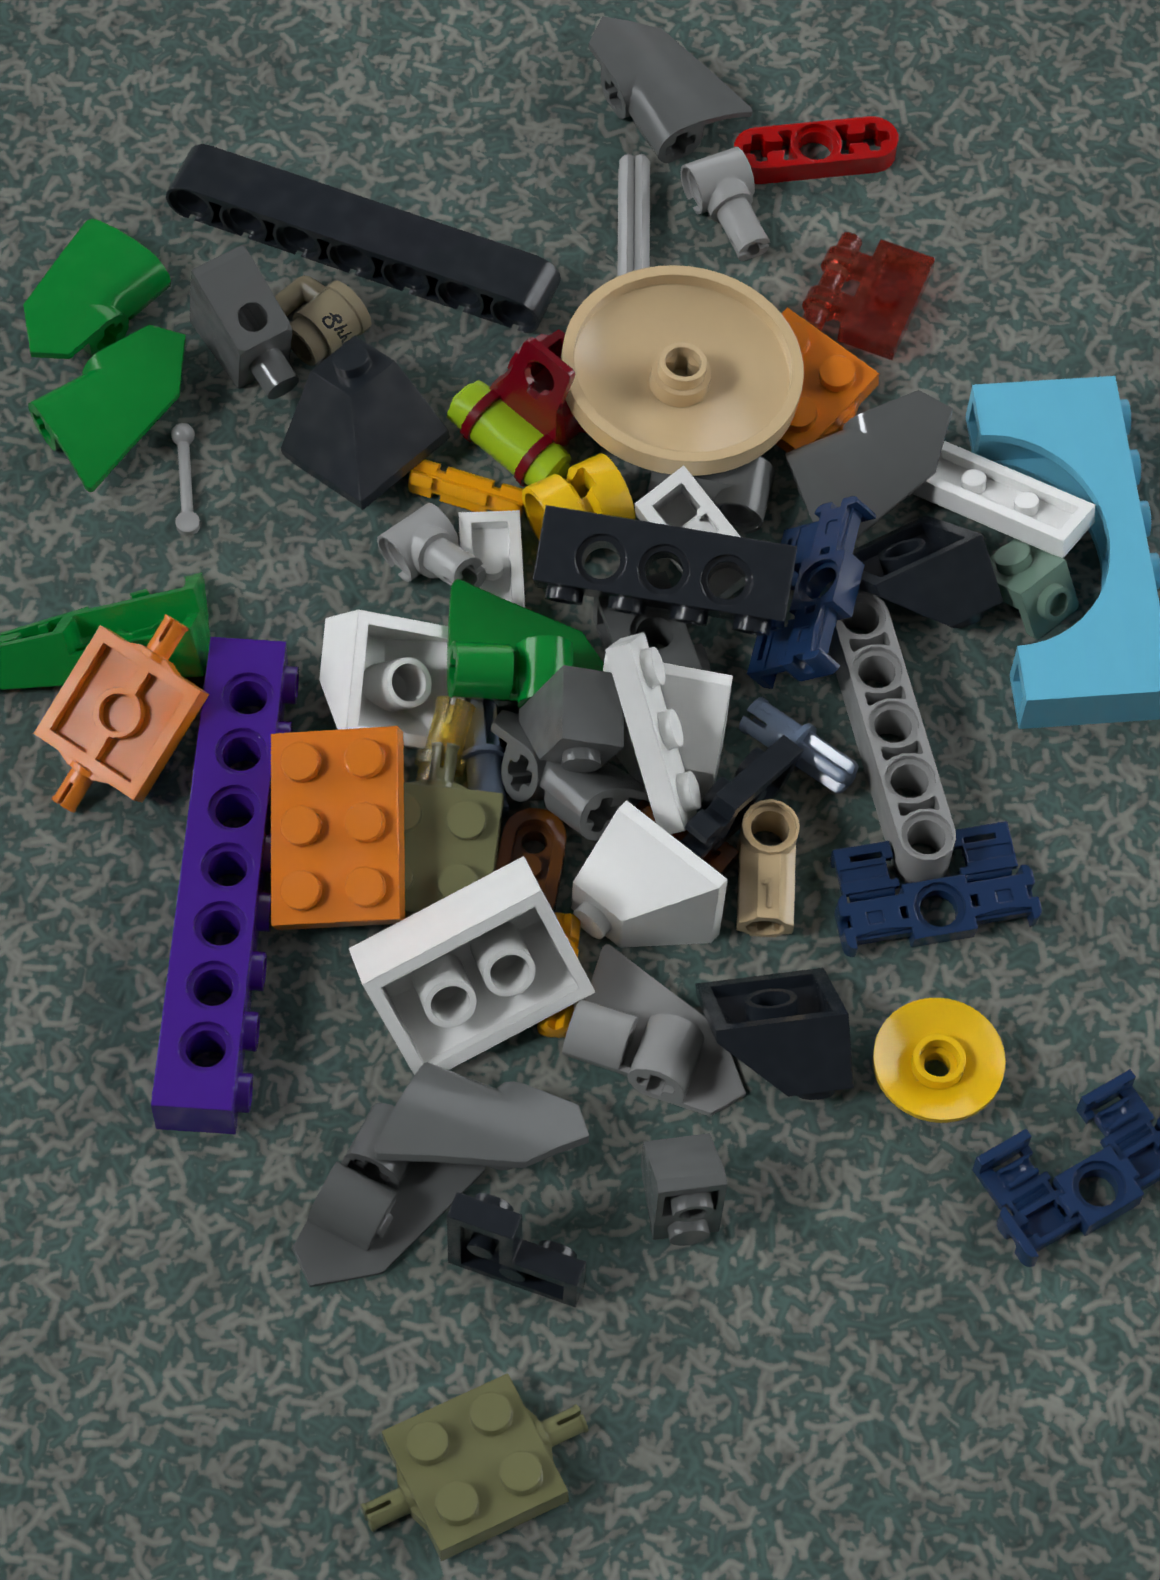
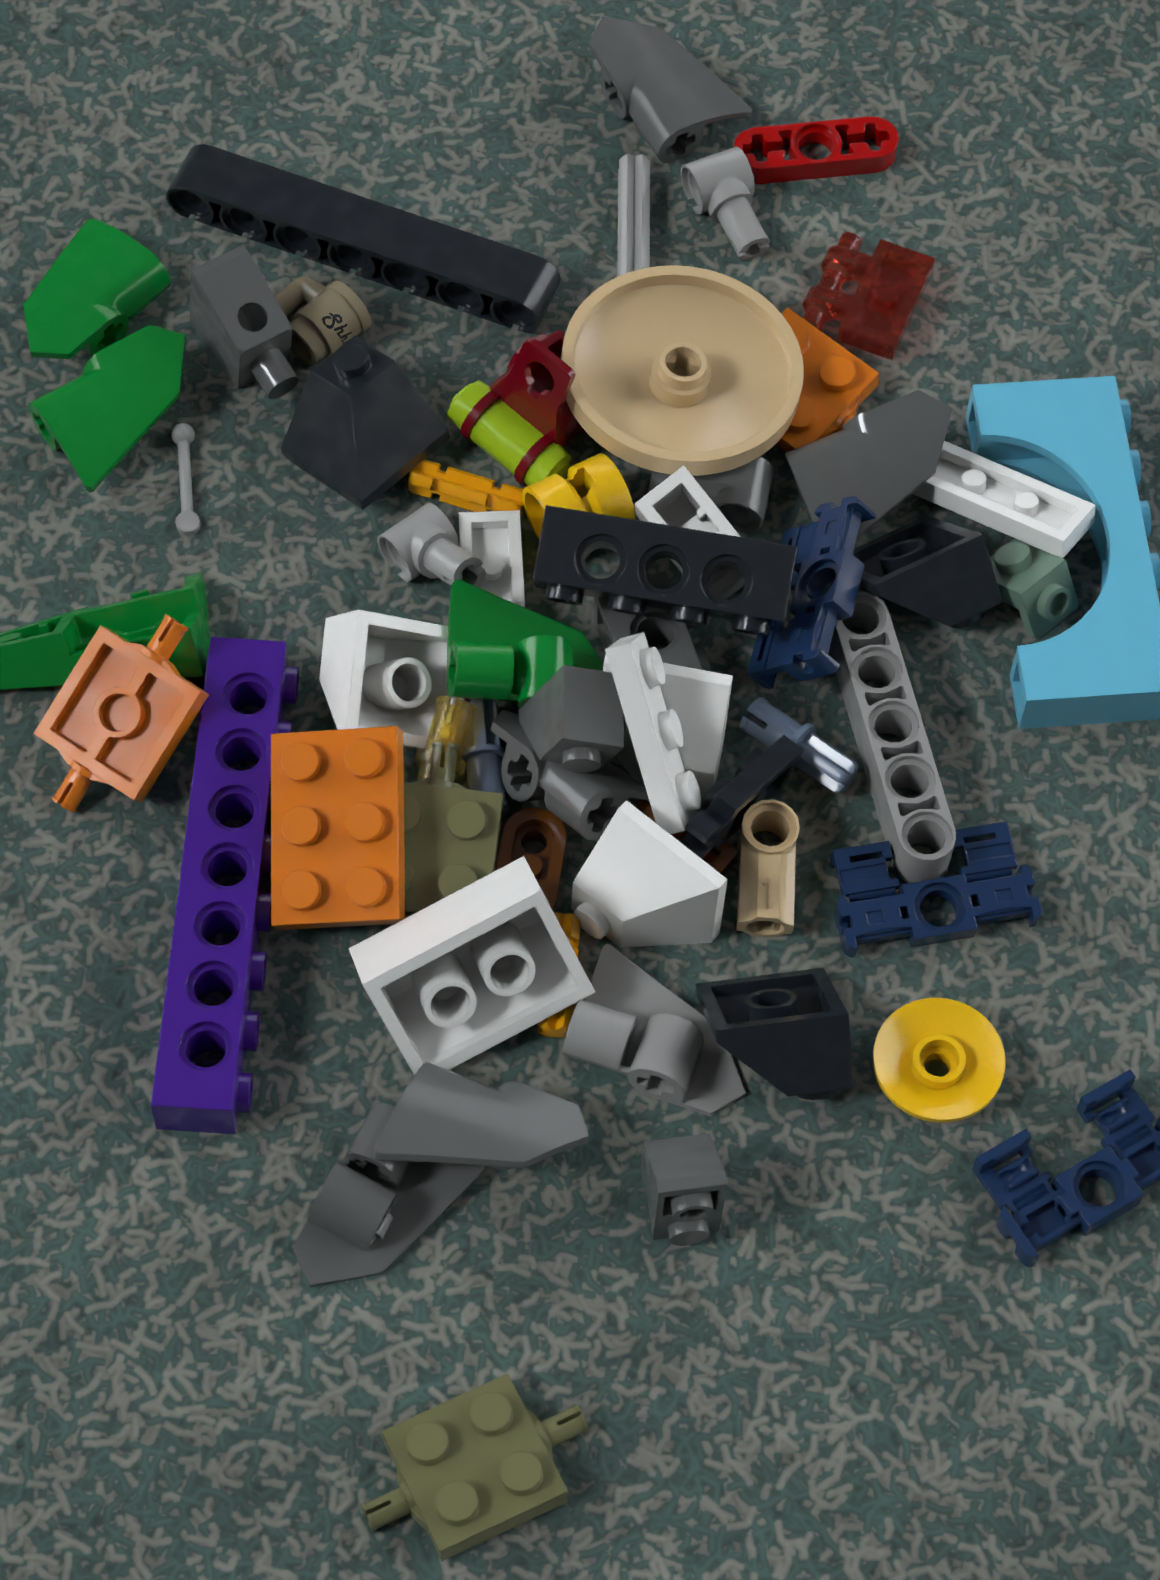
(488, 1240): black plate -> none

